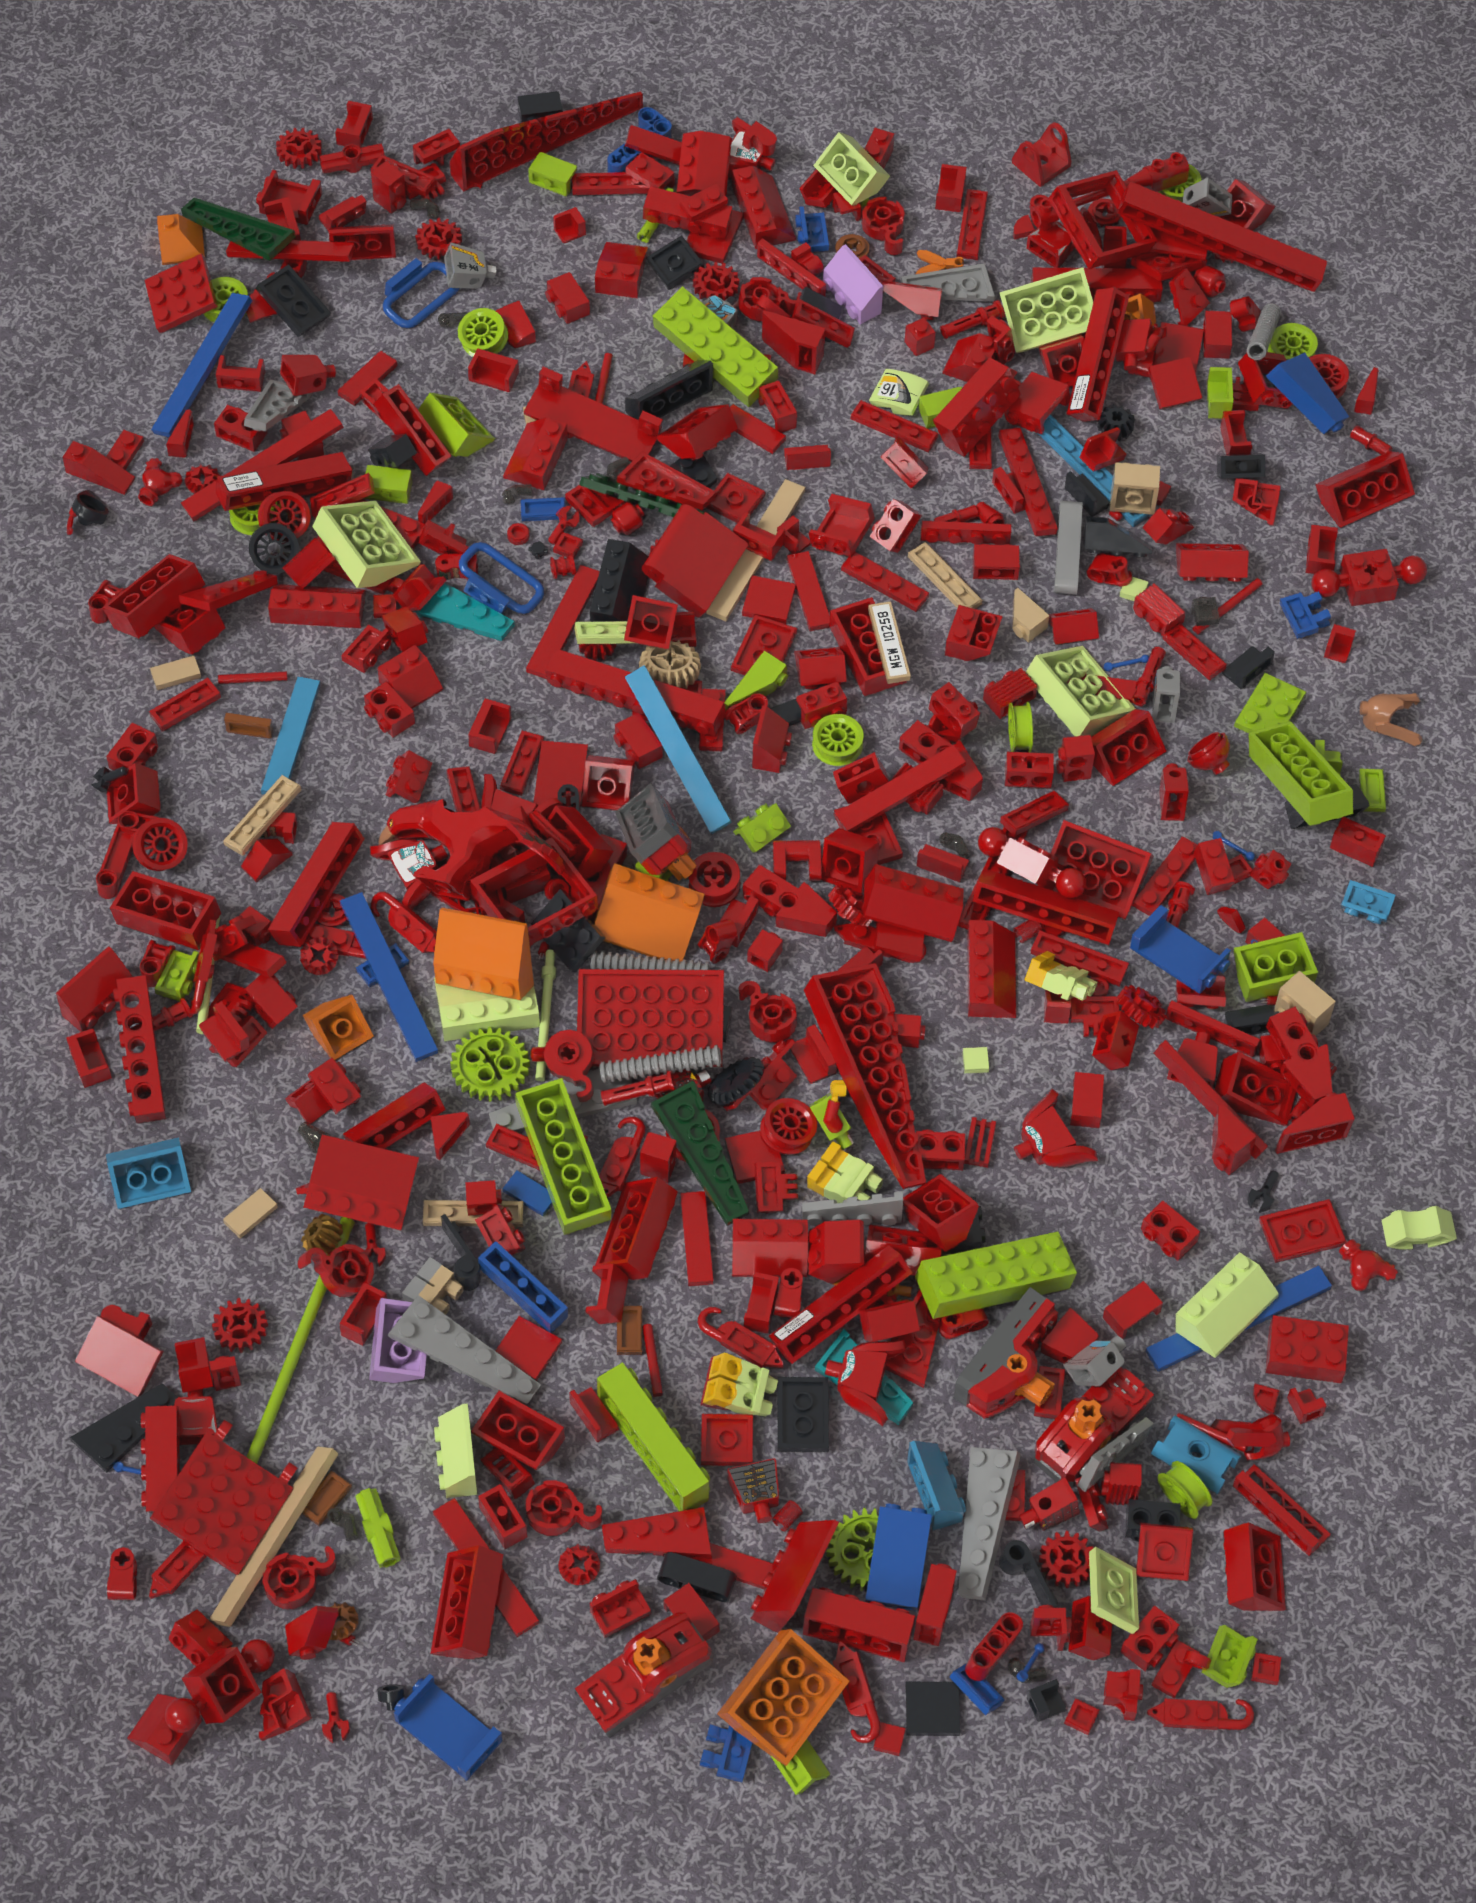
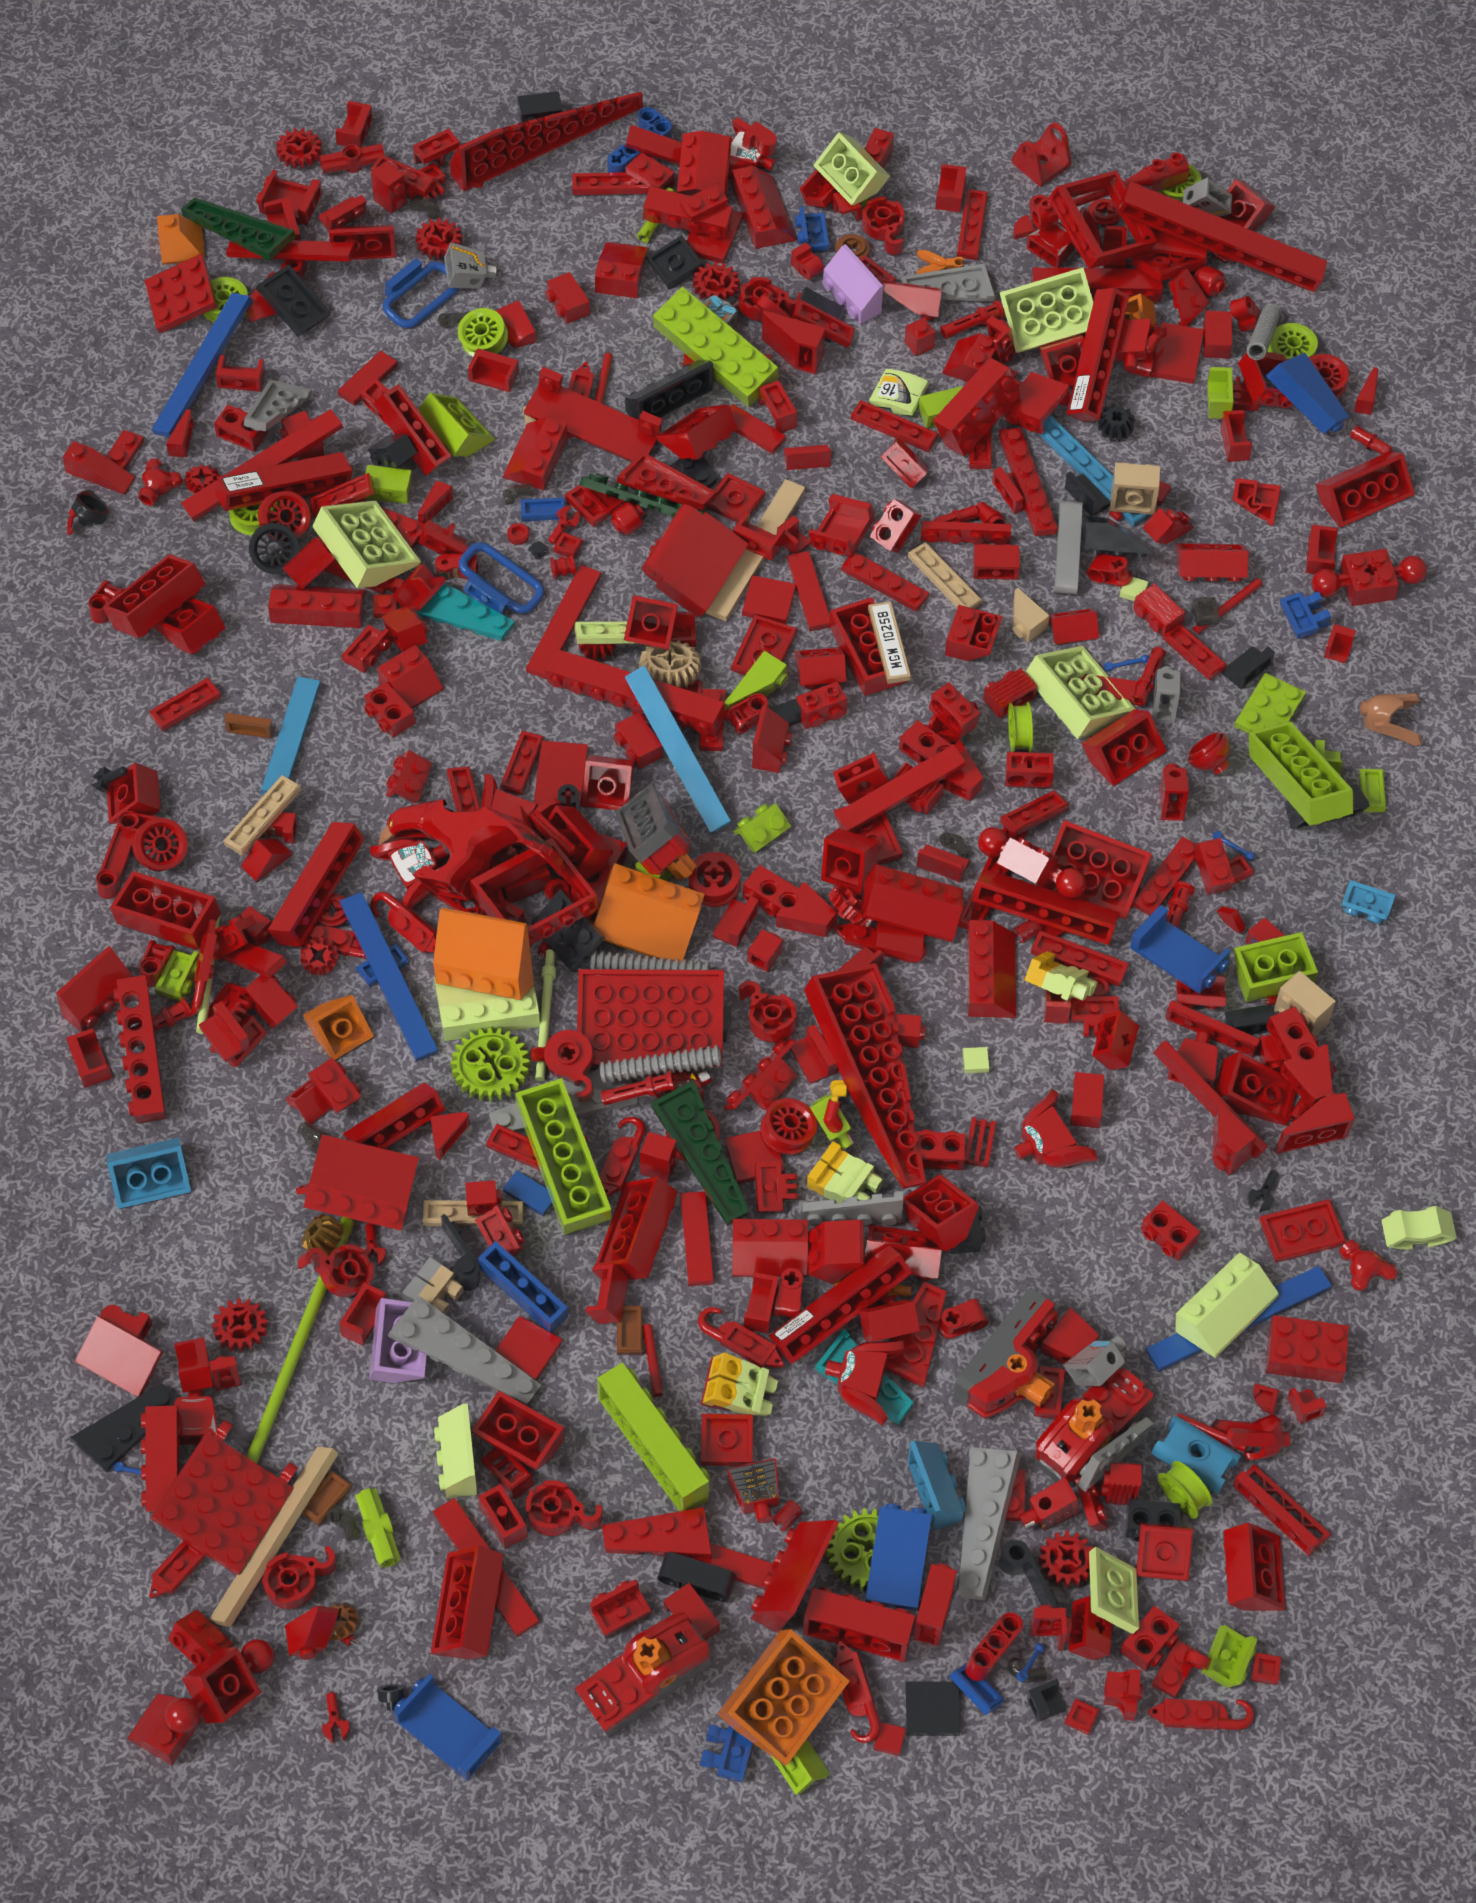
(122, 1579): red piece -> none
(129, 747): red brick -> none
(175, 672): tan tile -> none
(227, 592): red wing -> none
(250, 1213): tan tile -> none
(252, 677): red bar -> none
(282, 1704): red slope -> none
(305, 373): red torso -> none
(489, 726): red panel -> none
(551, 173): lime panel -> none
(569, 225): red panel -> none
(576, 1575): red gear -> none
(593, 1413): red panel -> none
(614, 468): clear smoke arm -> none
(618, 581): black slope -> none
(718, 939): red piece -> none
(735, 1080): black gear -> none
(789, 268): red tile -> none
(797, 851): red connector -> none
(802, 1414): black plate -> none
(837, 727): lime wheel -> none
(995, 1274): lime brick -> none
(1075, 758): red brick -> none
(1102, 450): red panel -> none
(1131, 1308): red panel -> none
(1141, 1006): red gear -> none
(1174, 383): red tile -> none
(1241, 465): black brick -> none
(1270, 869): red brick -> none
(1357, 841): red panel -> none

